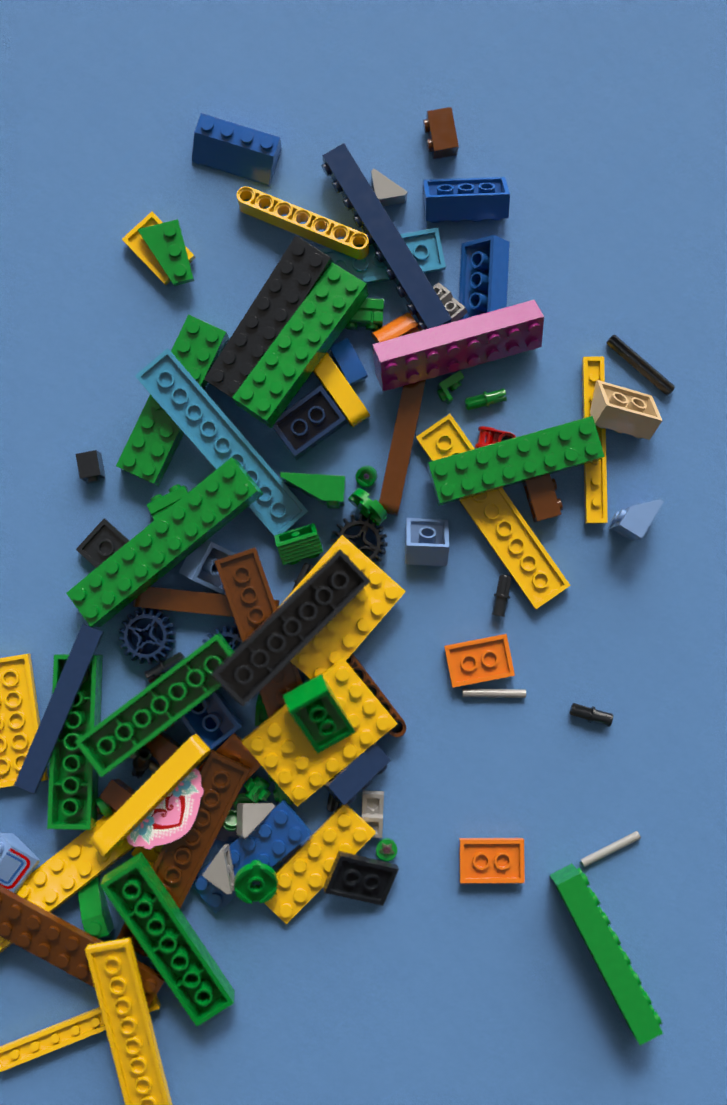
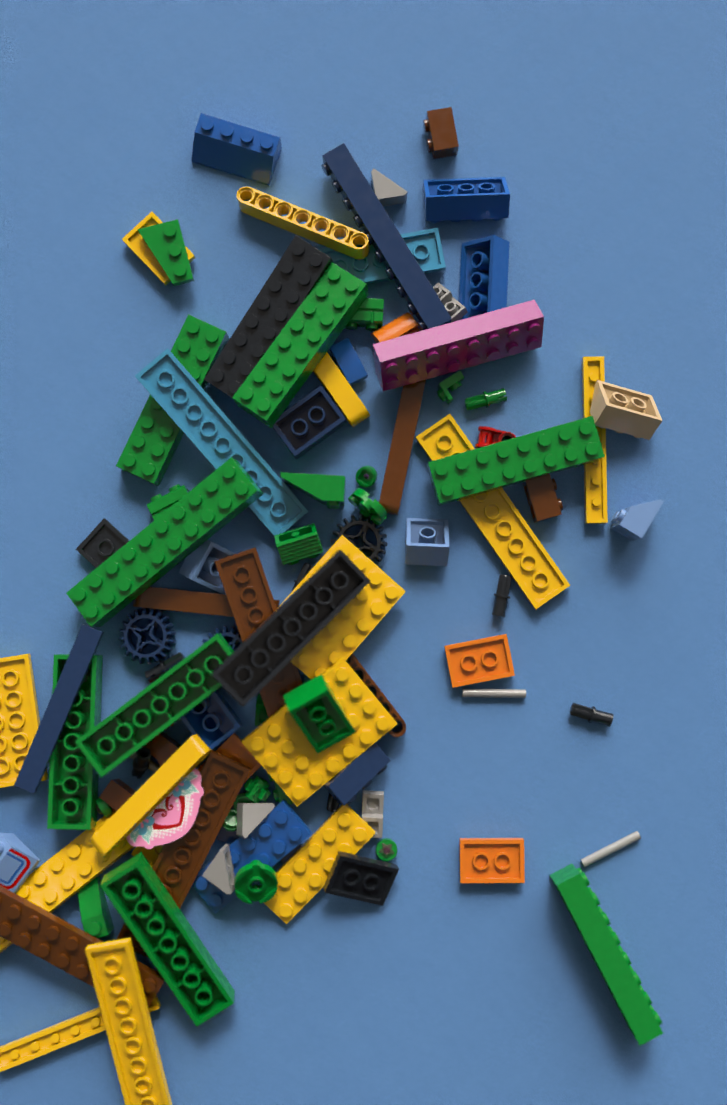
(90, 466): black brick -> none
(640, 365): black axle -> none

